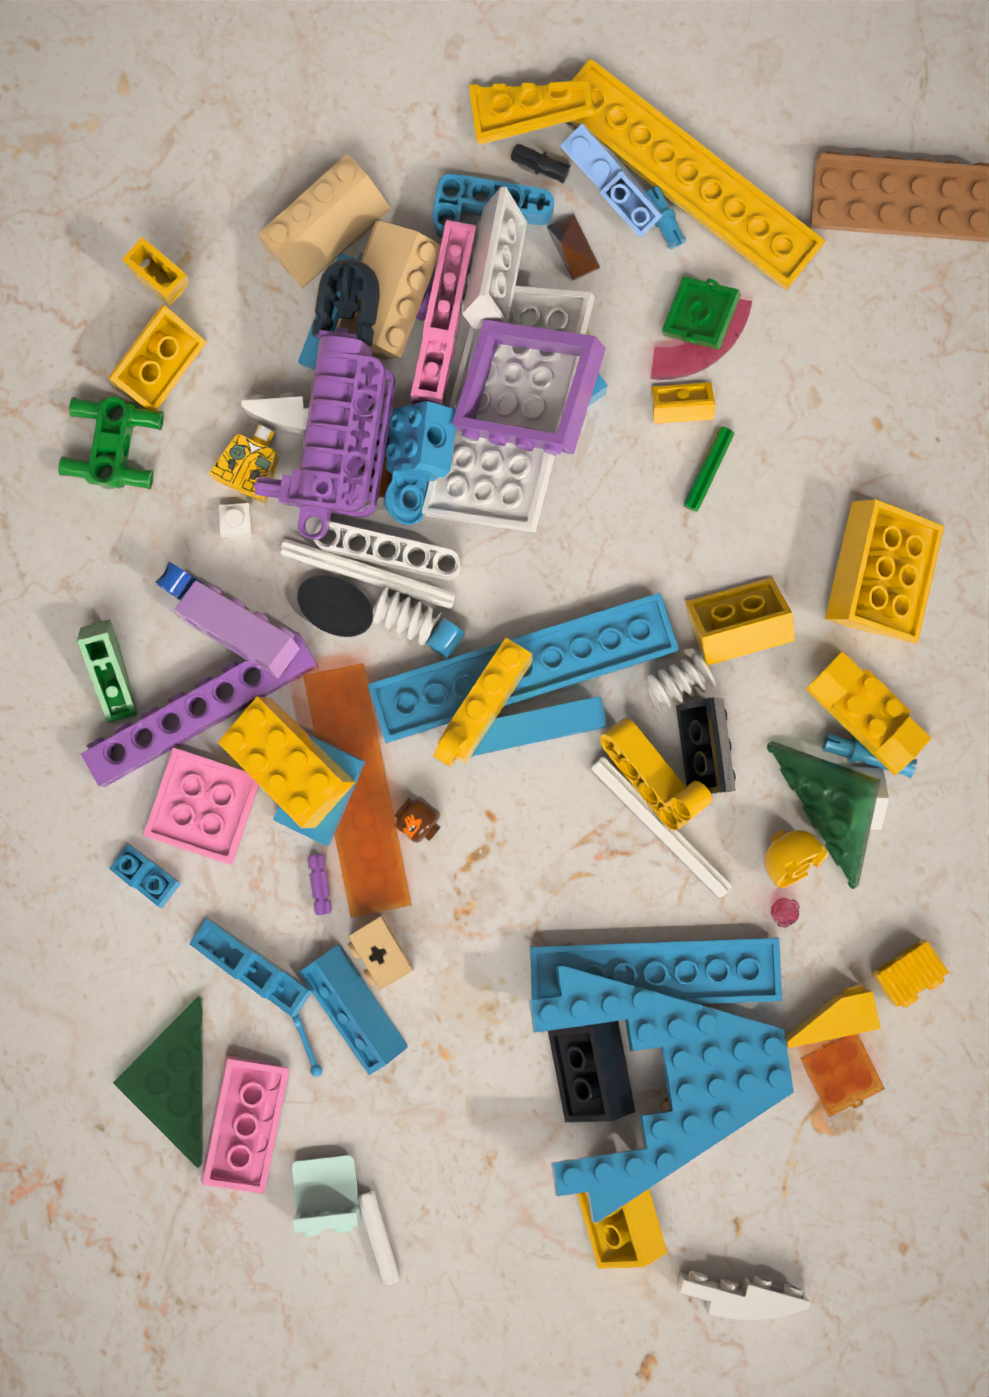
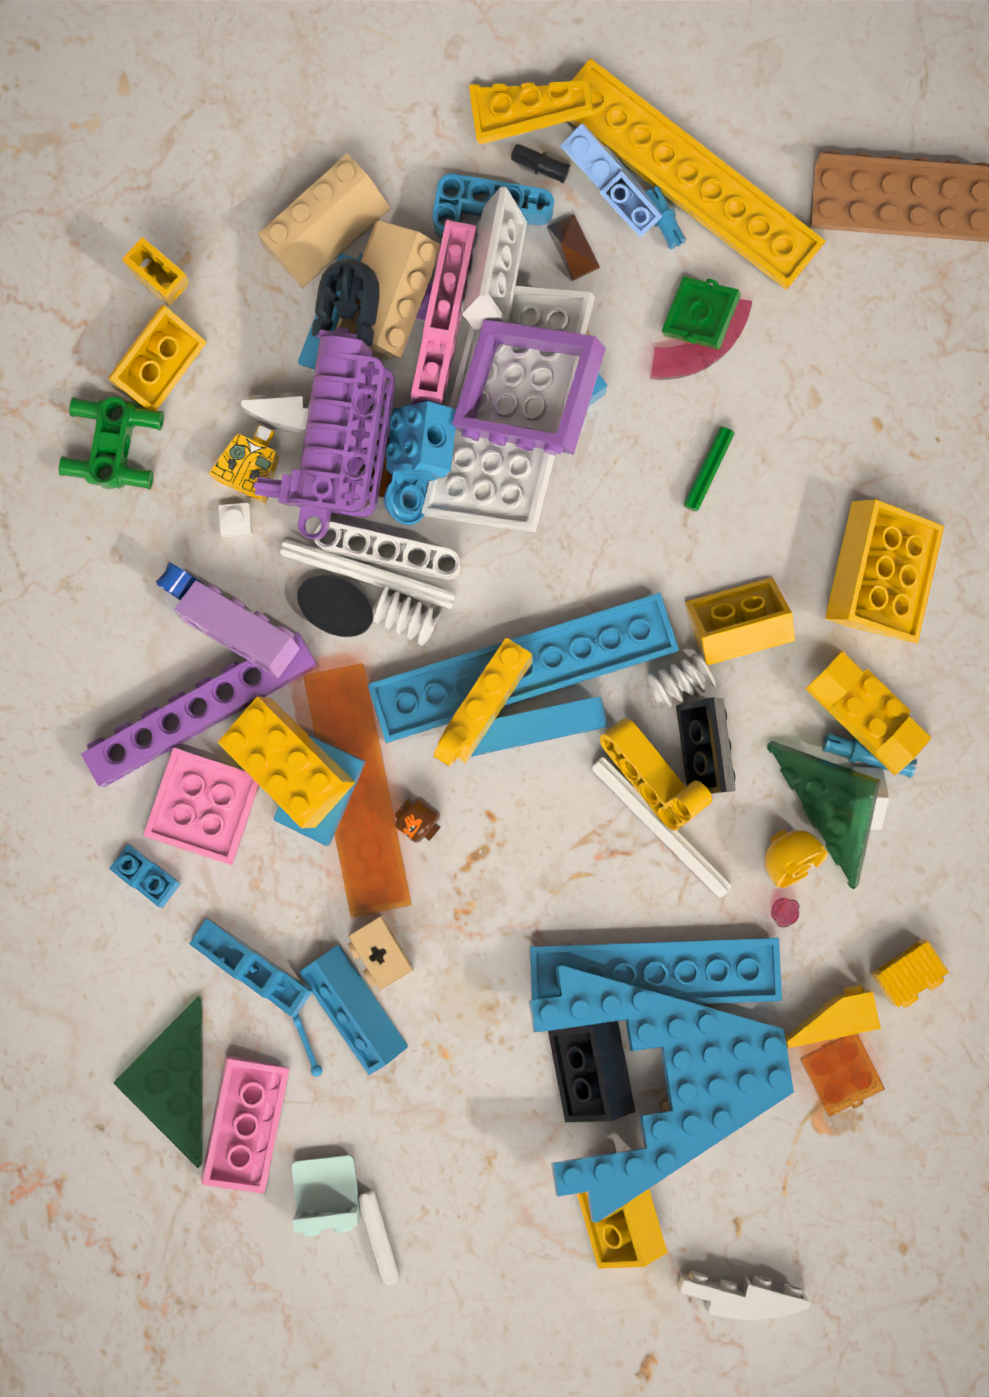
(107, 670): green slope -> none
(319, 884): medium lavender axle -> none
(445, 638): dark azure beam -> none
(682, 402): yellow slope -> none

